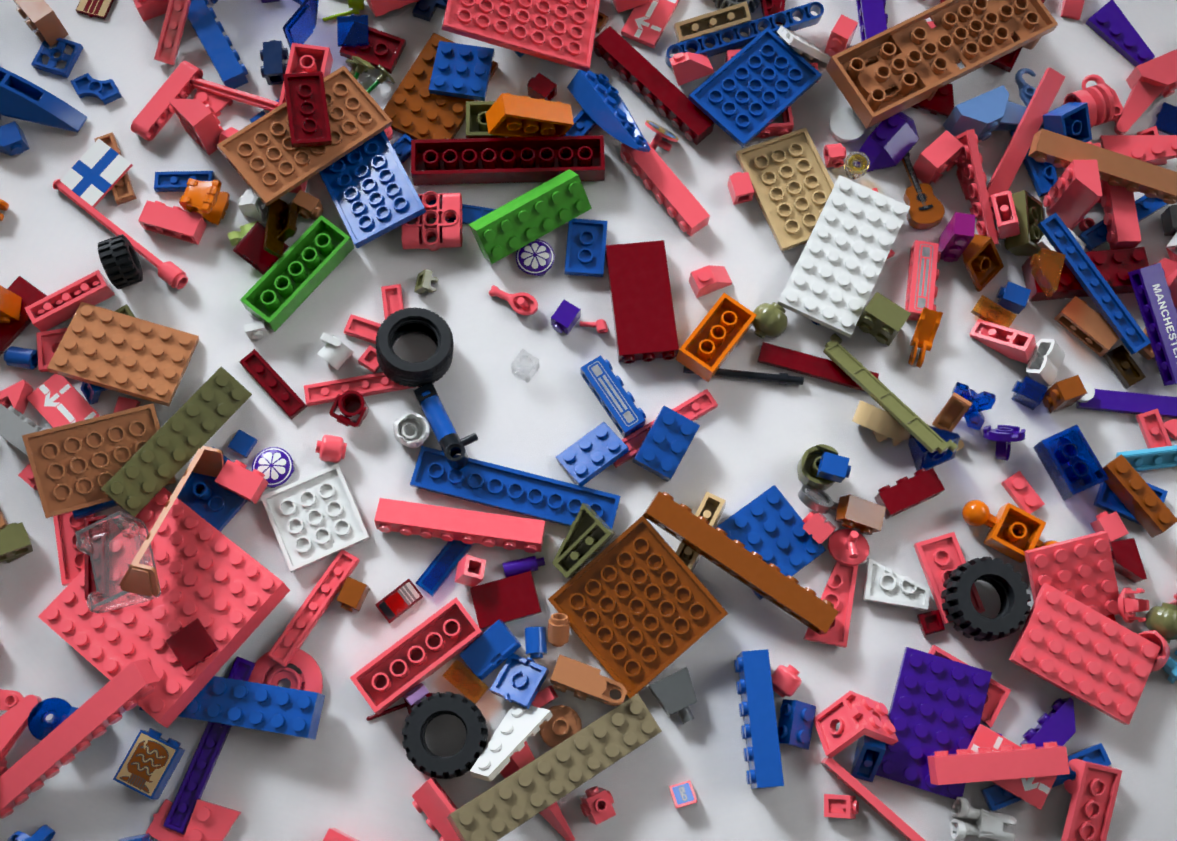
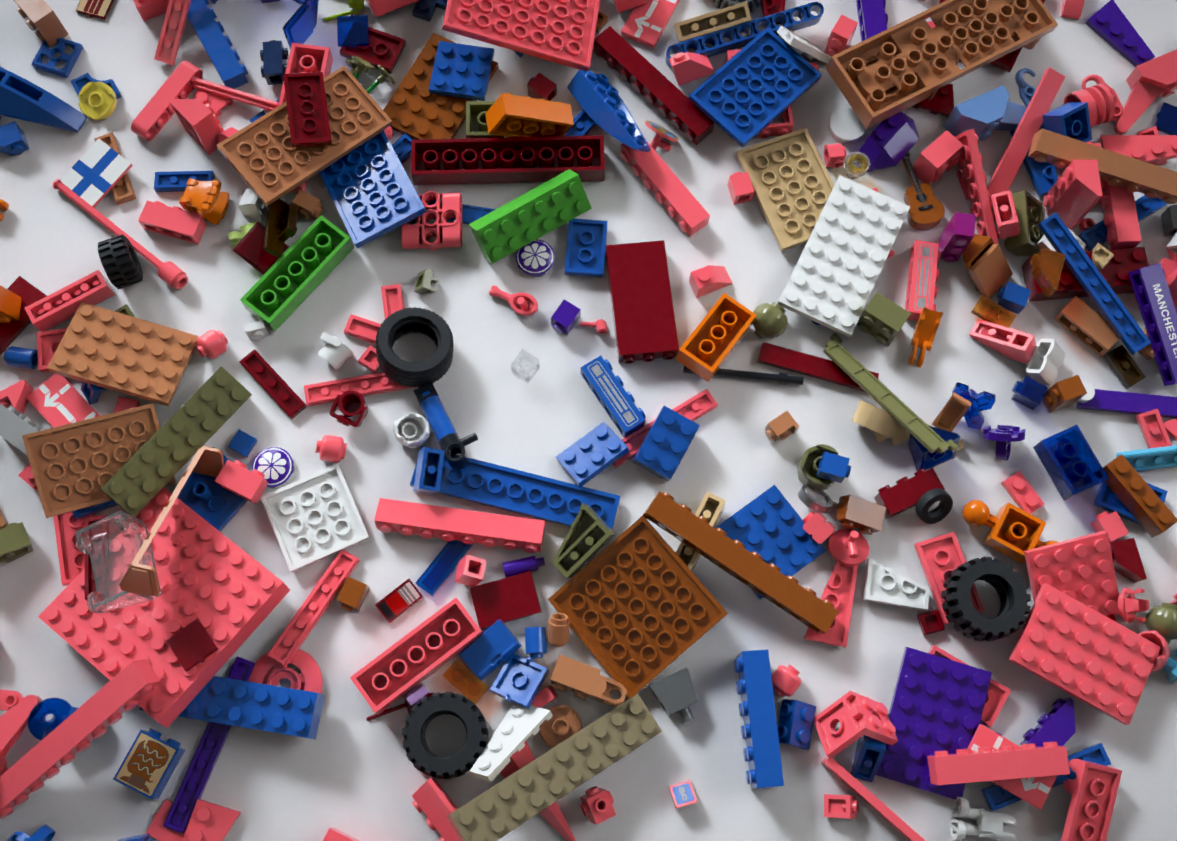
(97, 100): none -> light yellow tile
(212, 344): none -> coral head
(428, 471): none -> blue brick
(781, 427): none -> nougat brick
(940, 511): none -> black tyre
(991, 271): none -> nougat tile
(1101, 256): none -> tan tile

